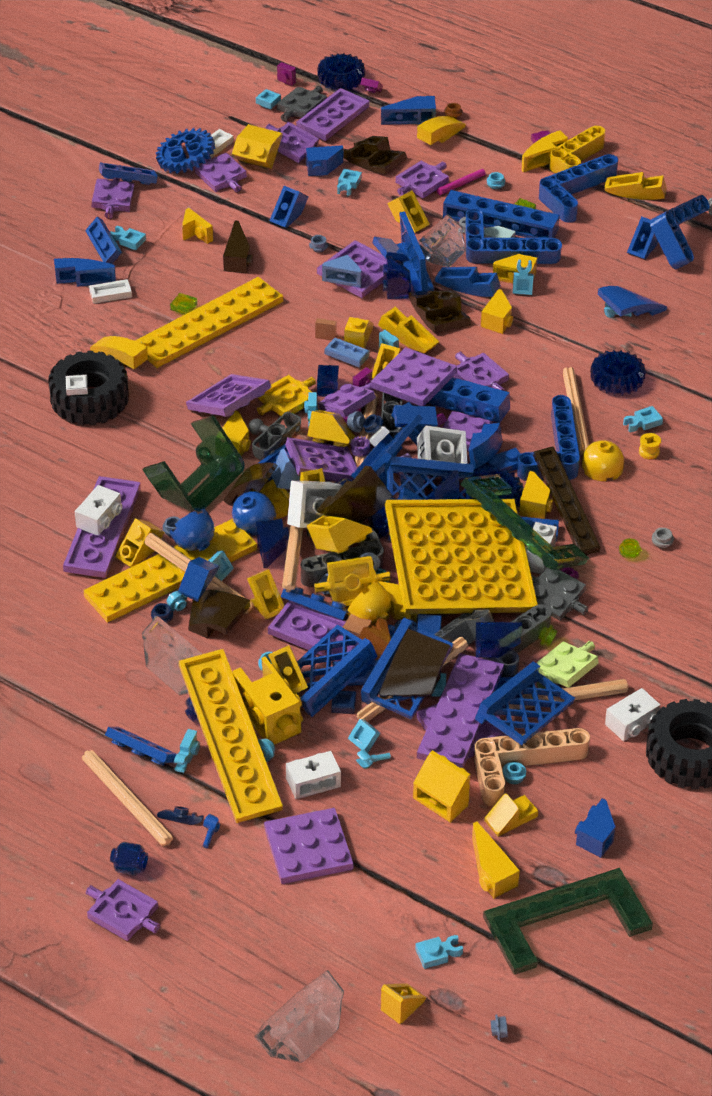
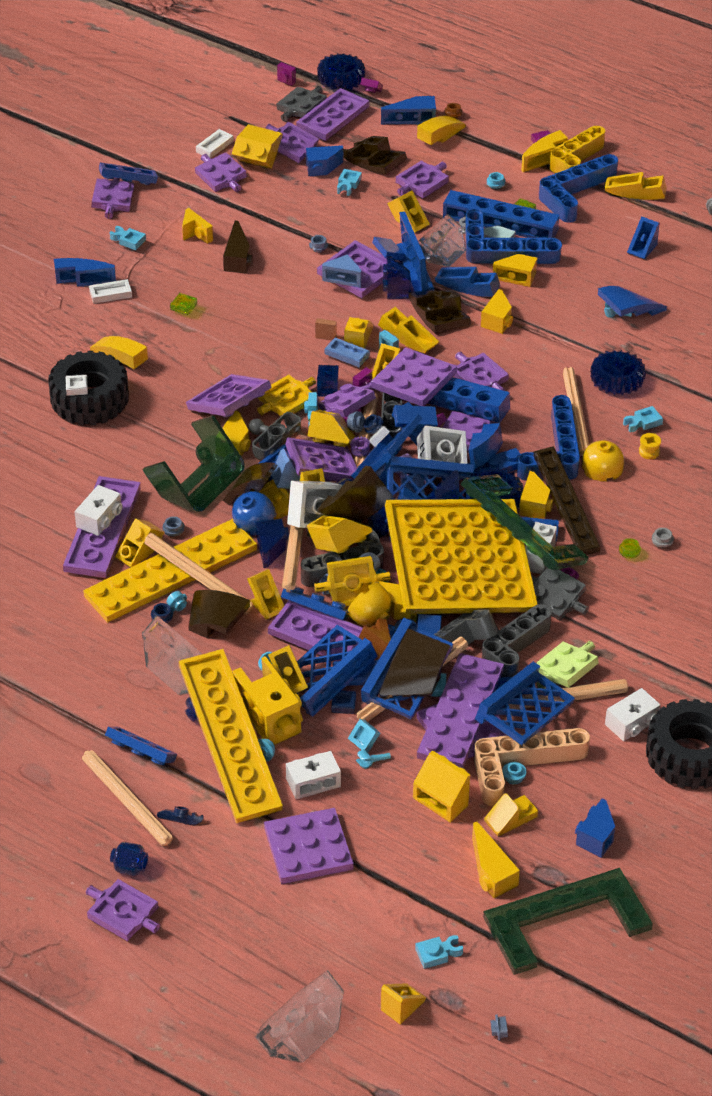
(103, 241): blue plate -> none
(188, 748): medium azure plate -> none
(194, 531): blue cylinder -> none
(197, 578): blue slope -> none
(198, 145): blue gear -> none
(209, 321): yellow plate -> none
(212, 824): blue hand -> none
(224, 564): medium azure plate -> none
(268, 99): medium azure plate -> none
(288, 207): blue slope -> none
(355, 624): nougat tile -> none
(460, 182): dark pink bar -> none
(496, 638): clear blue slope -> none
(524, 280): medium azure plate -> none
(547, 635): clear neon green plate -> none
(669, 233): blue beam -> none

